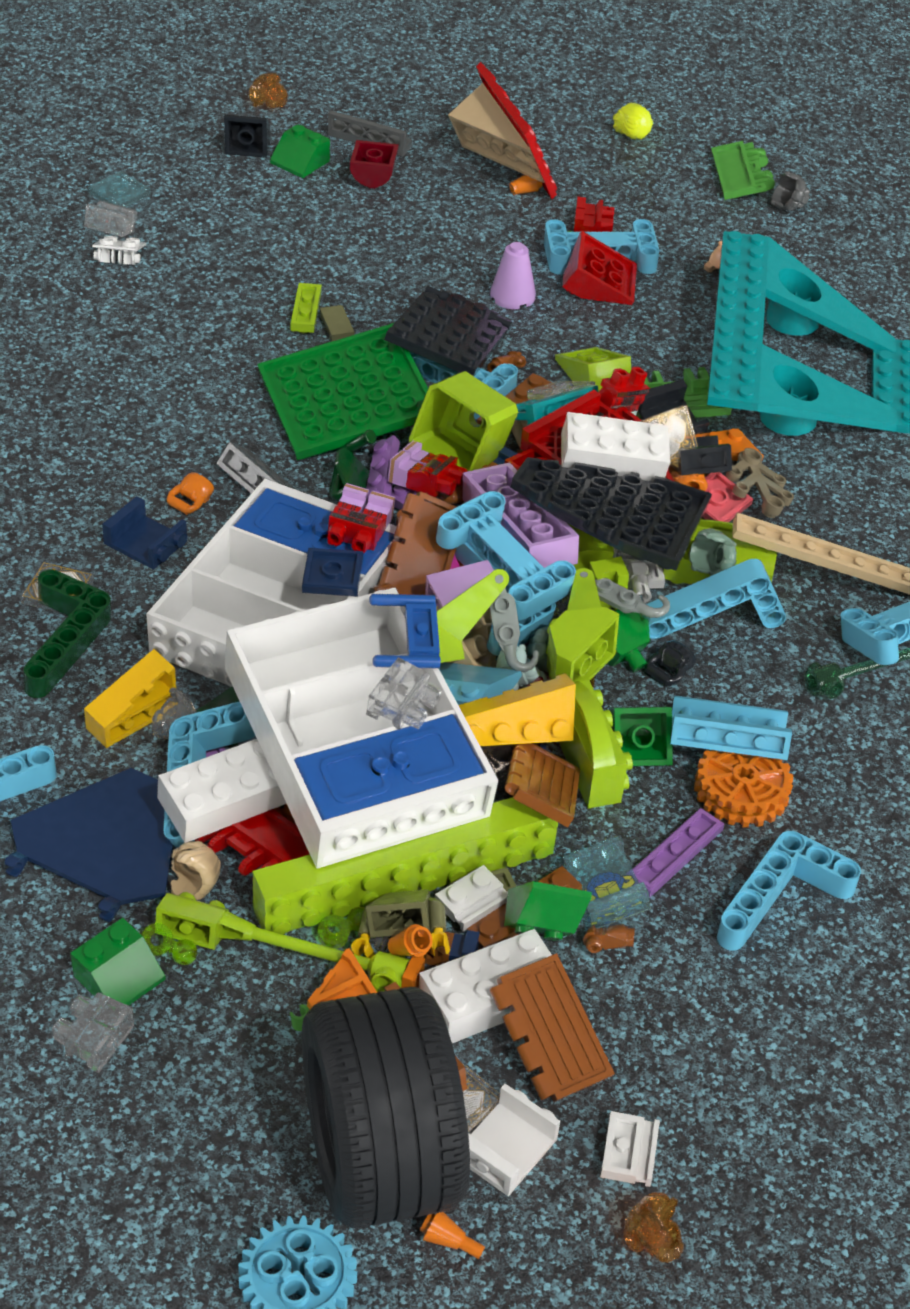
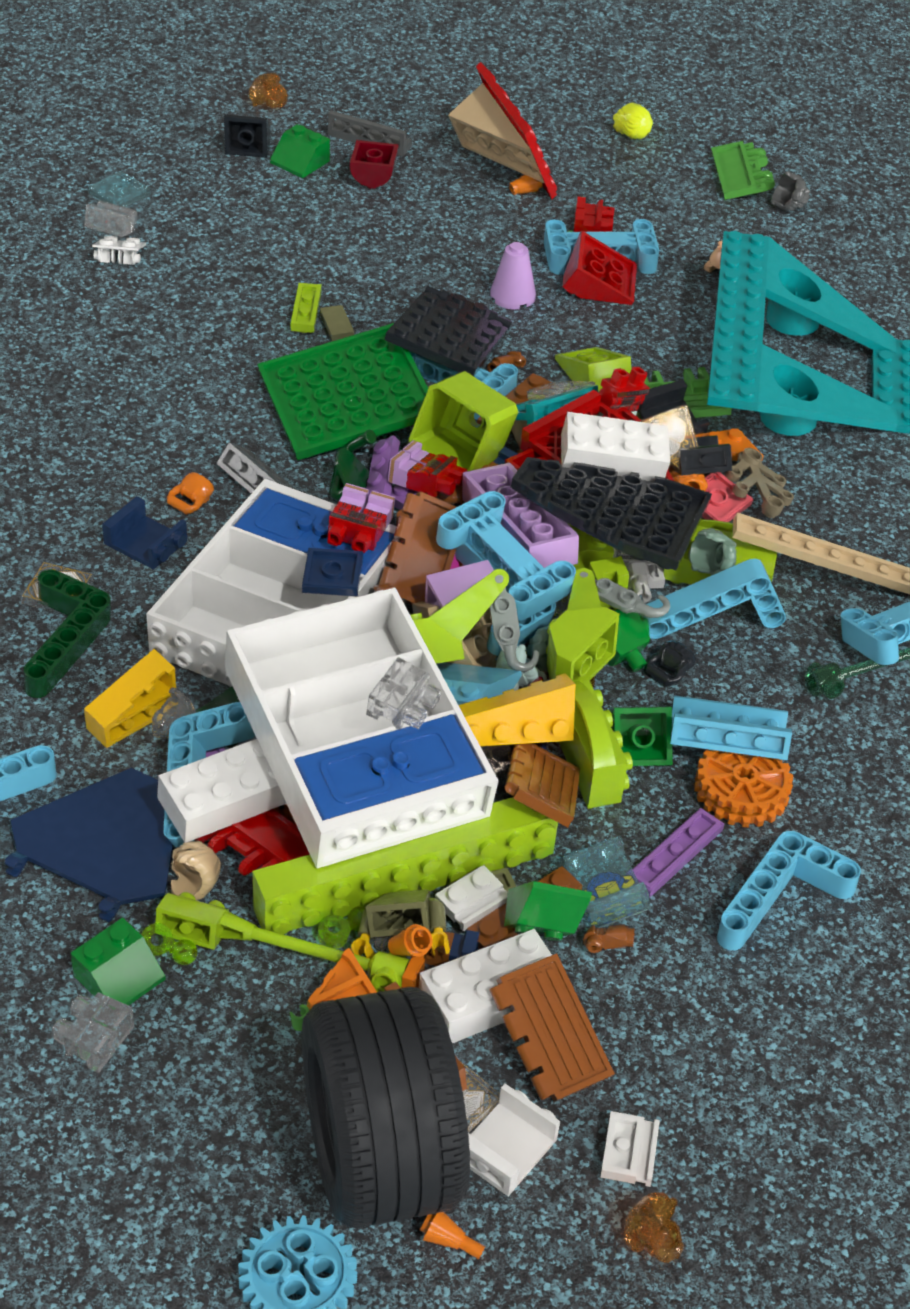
(420, 629): blue plate -> none

